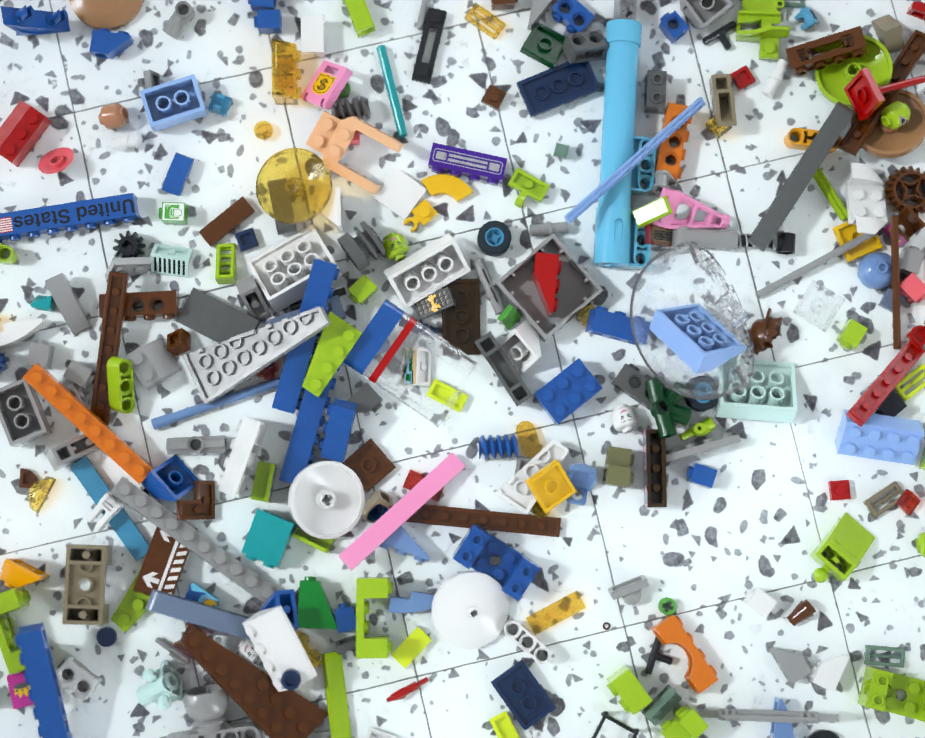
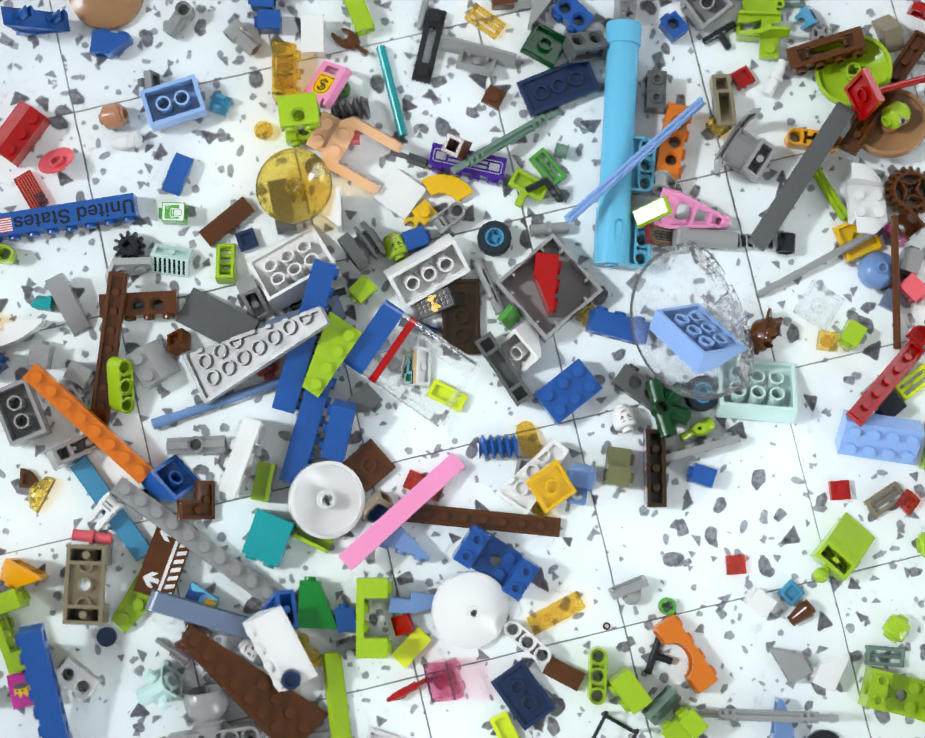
(31, 190): none -> clear red tile
(92, 536): none -> coral pin
(238, 34): none -> light grey piece
(298, 113): none -> lime plate
(351, 43): none -> reddish brown hand
(402, 624): none -> red tile
(412, 158): none -> dark grey axle
(416, 238): none -> blue brick
(444, 679): none -> clear pink brick
(448, 218): none -> light grey piece
(456, 146): none -> brick
(478, 57): none -> light grey bracket
(505, 140): none -> sand green axle
(548, 169): none -> bright green tile
(554, 190): none -> pearl dark grey piece
(564, 673): none -> reddish brown tile
(601, 684): none -> lime beam
(735, 564): none -> clear red tile
(745, 152): none -> light grey piece
(790, 592): none -> dark azure tile
(822, 31): none -> light grey wheel
(827, 341): none -> clear yellow plate
(896, 628): none -> lime head

